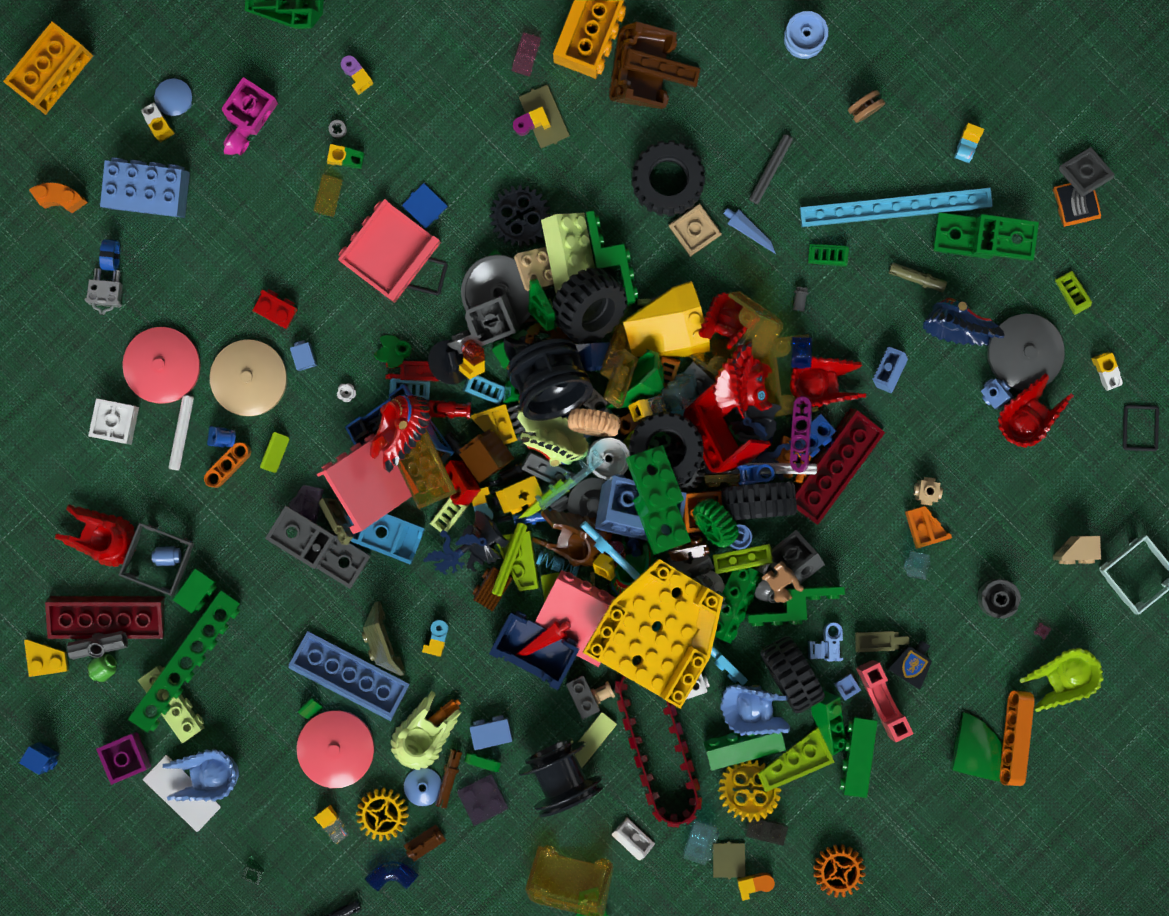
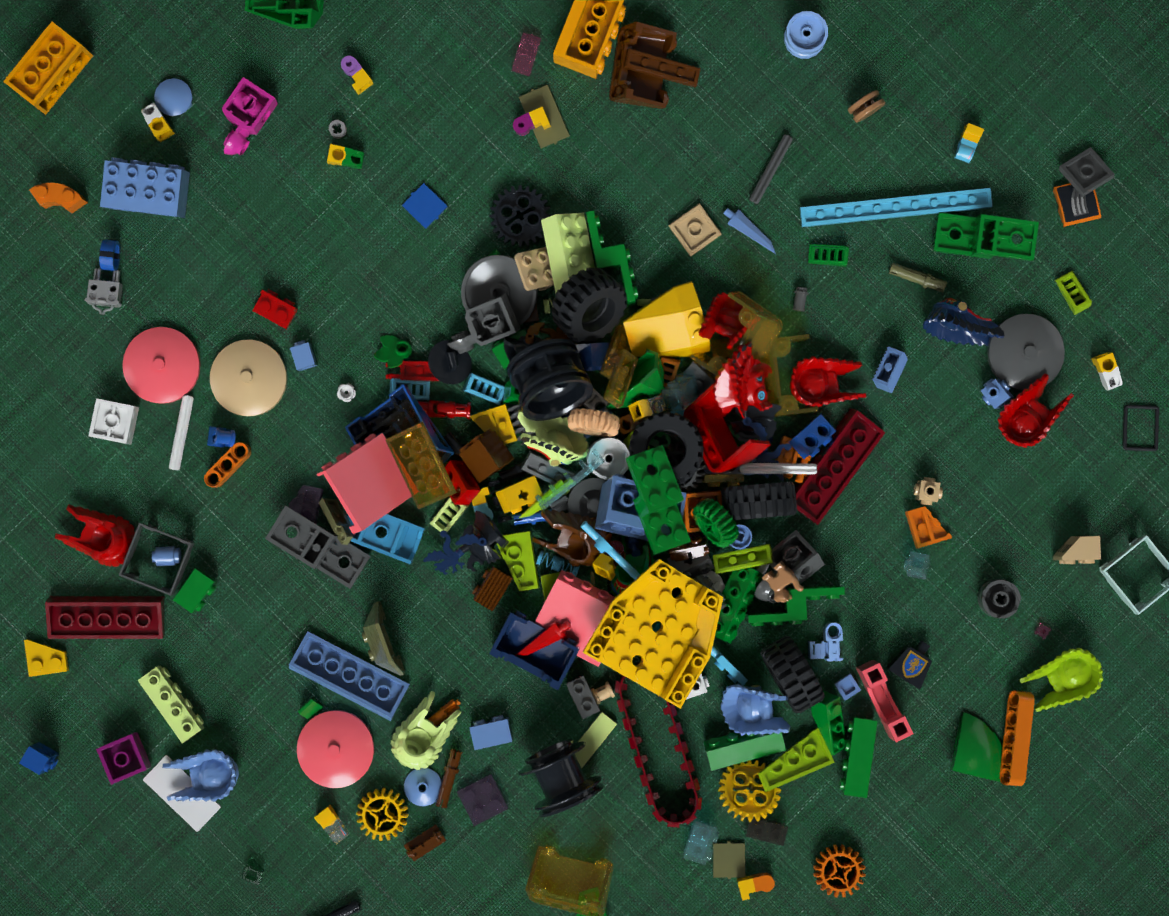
(90, 647): dark grey piece -> none
(102, 668): bright green head -> none
(221, 602): green brick -> none
(274, 452): lime slope -> none
(328, 195): clear yellow slope -> none
(388, 250): coral panel -> none
(391, 872): clear blue cylinder -> none
(401, 427): red piece -> none
(439, 633): leg -> none
(441, 280): black piece -> none
(473, 359): leg -> none
(482, 762): green beam -> none
(509, 559): lime axle -> none
(539, 305): green wing -> none
(633, 839): white slope -> none
(668, 153): black tyre -> none
(754, 474): blue piece -> none
(801, 352): clear blue brick -> none
(801, 434): magenta beam -> none
(879, 641): olive hinge -> none

